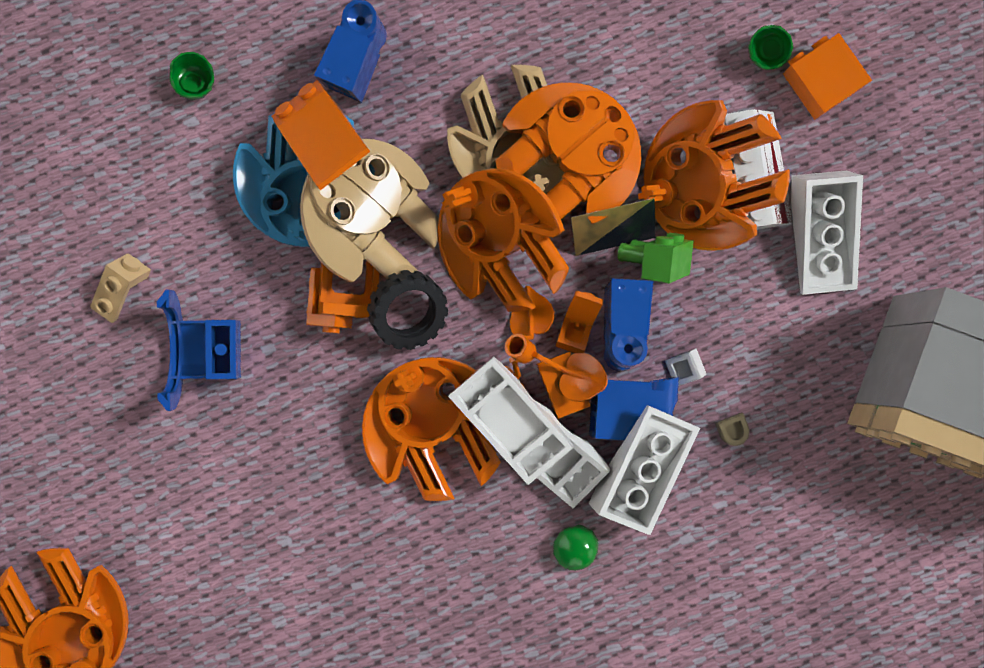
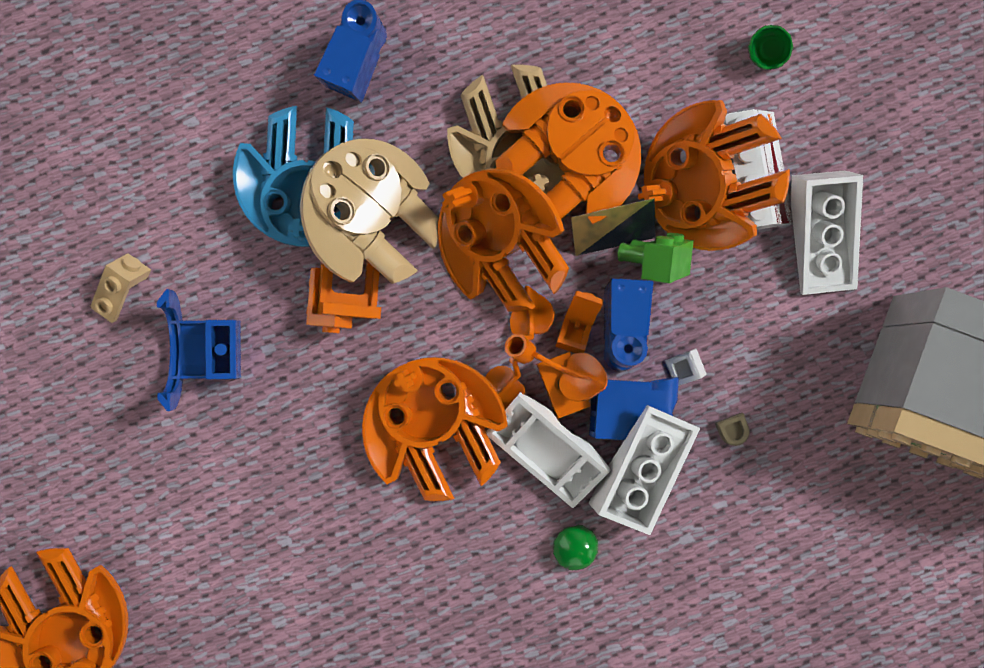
(185, 75): green hair -> none
(319, 134): orange slope -> none
(421, 332): black tyre -> none
(511, 420): white slope -> none
(826, 75): orange brick -> none

